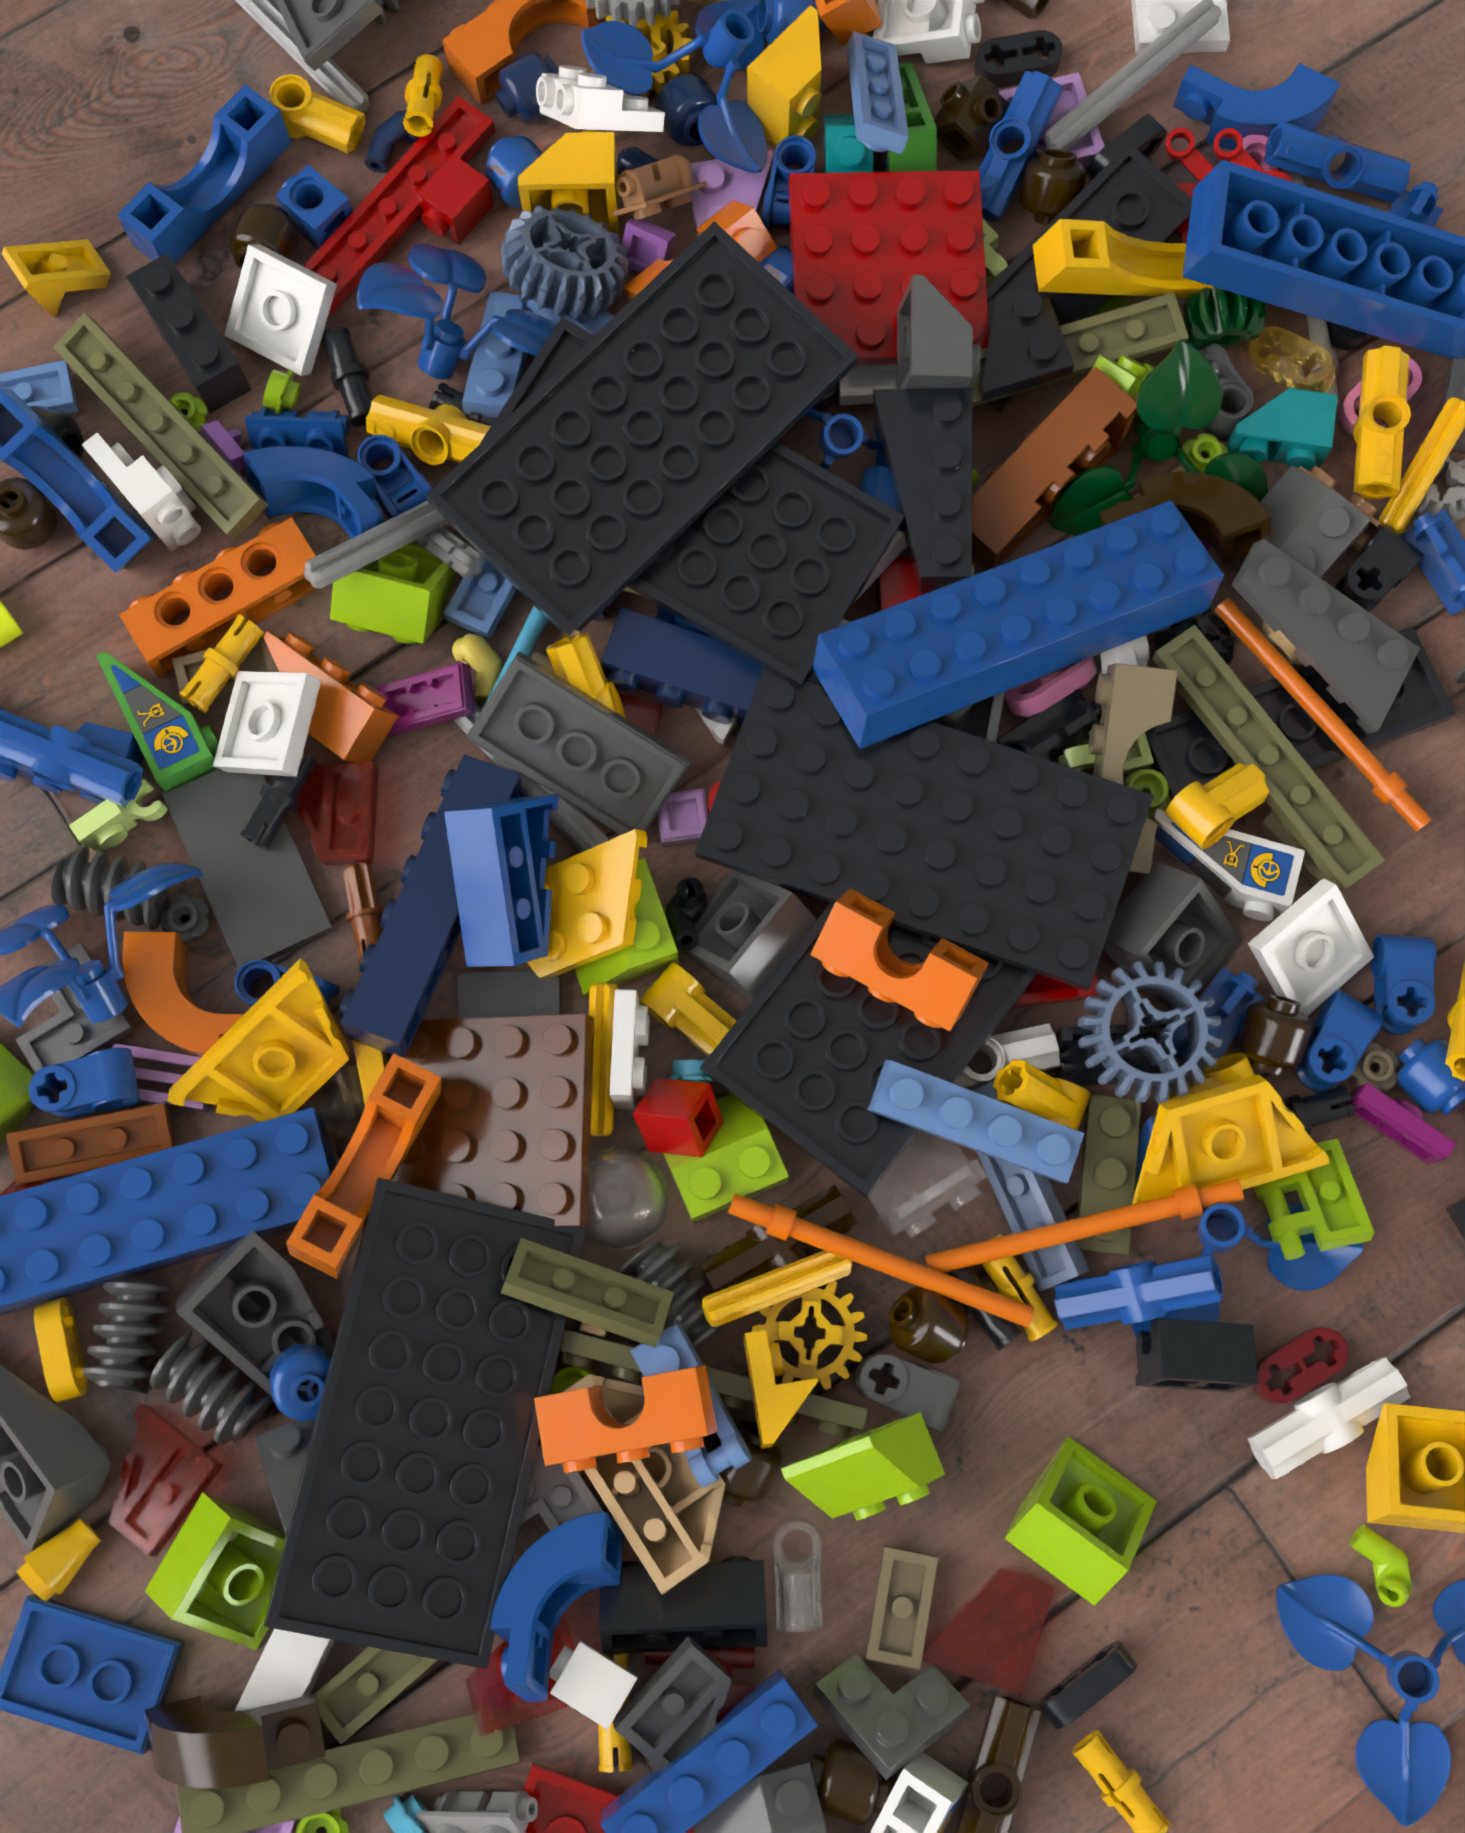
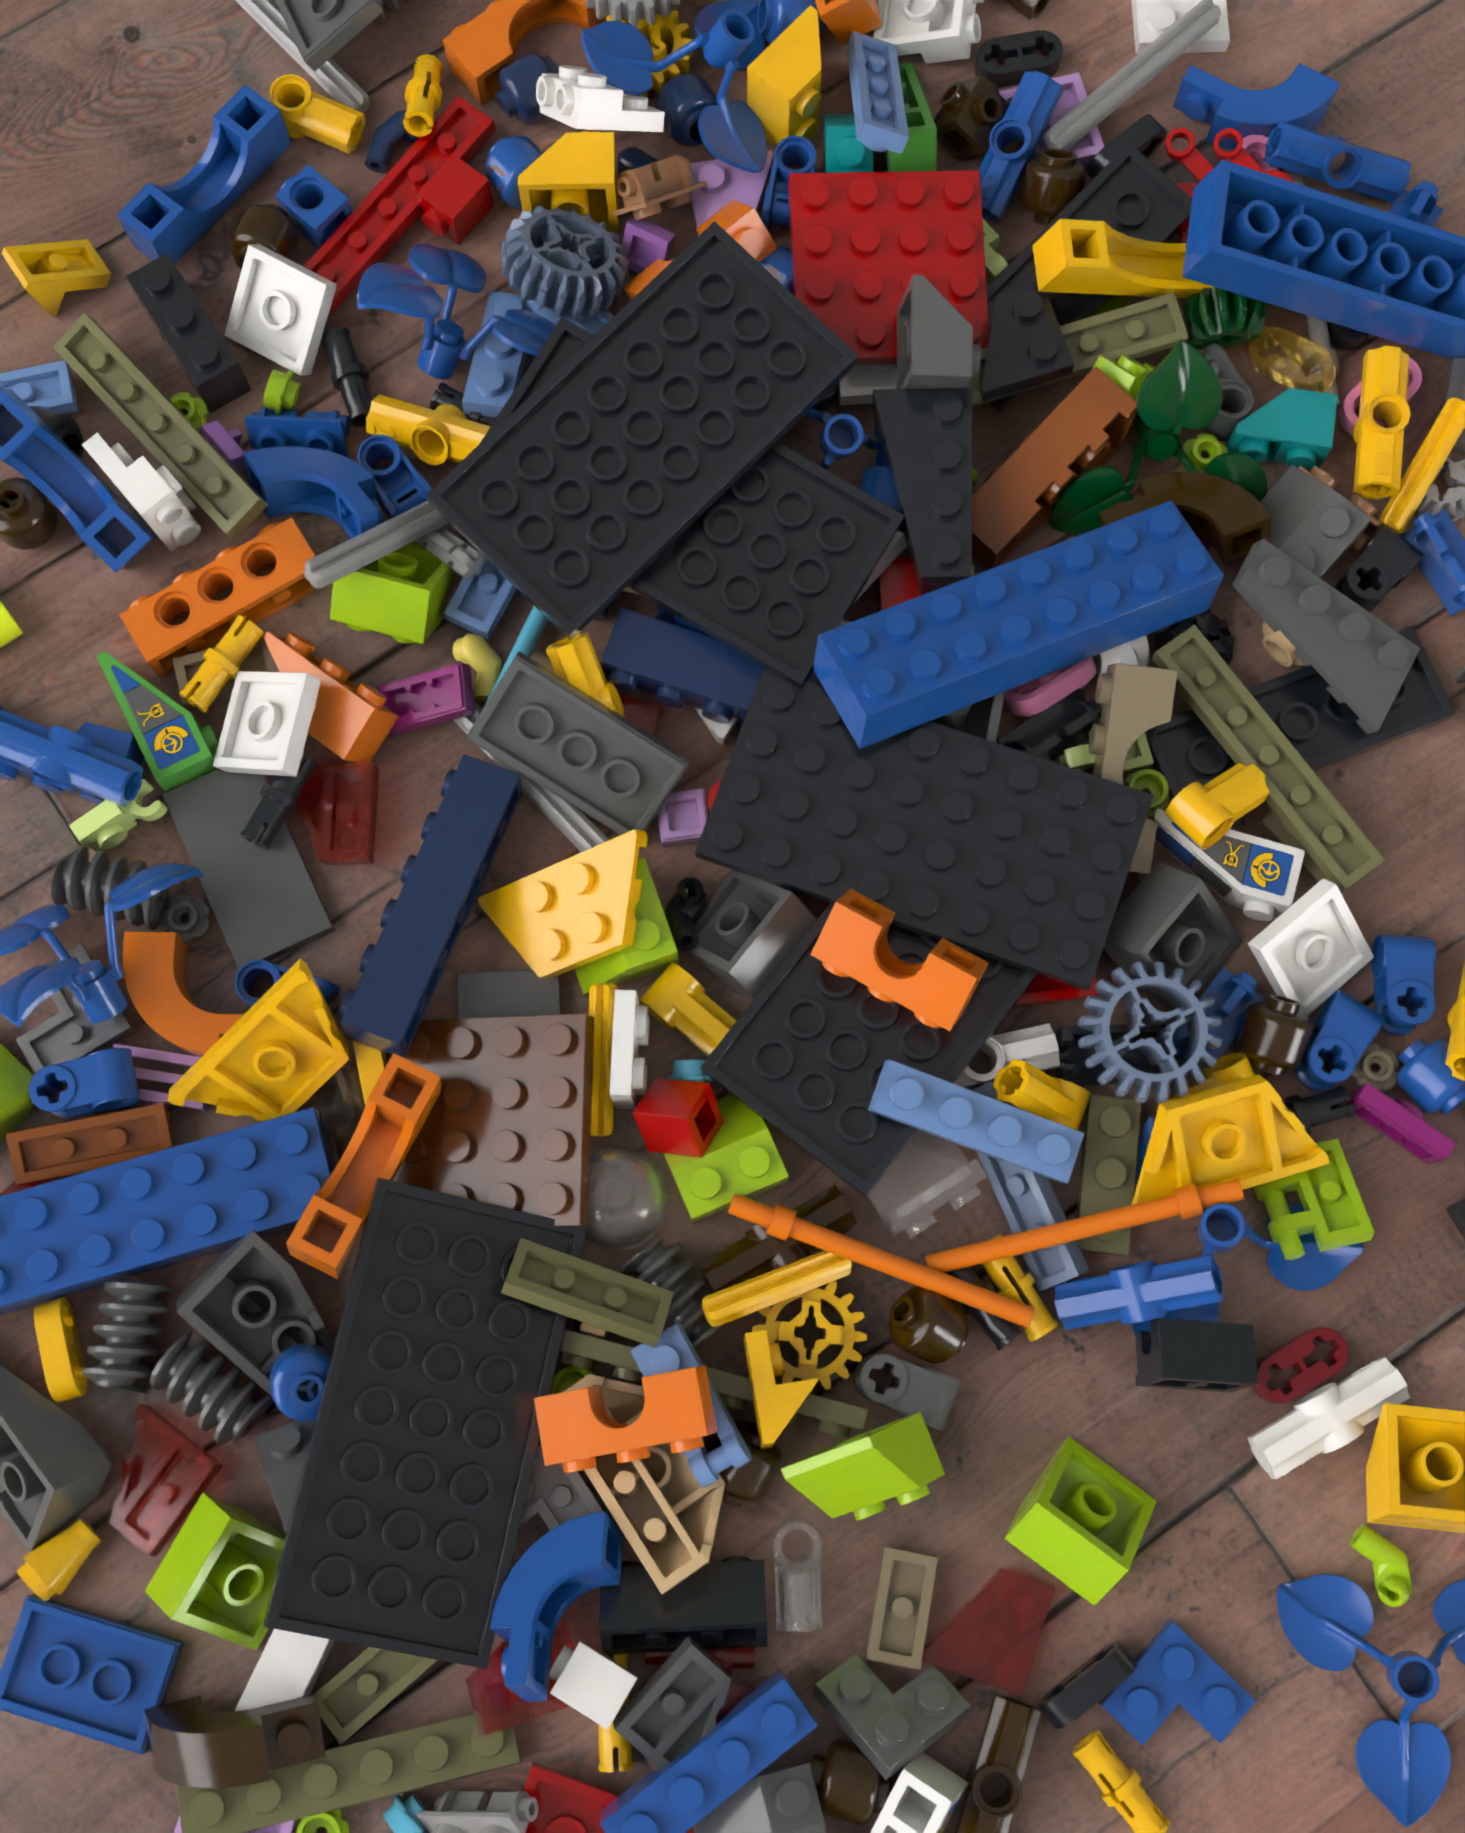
(363, 905): dark orange axle -> none
(500, 878): blue wedge -> none
(1174, 1673): none -> blue plate
(1387, 787): orange bar -> none

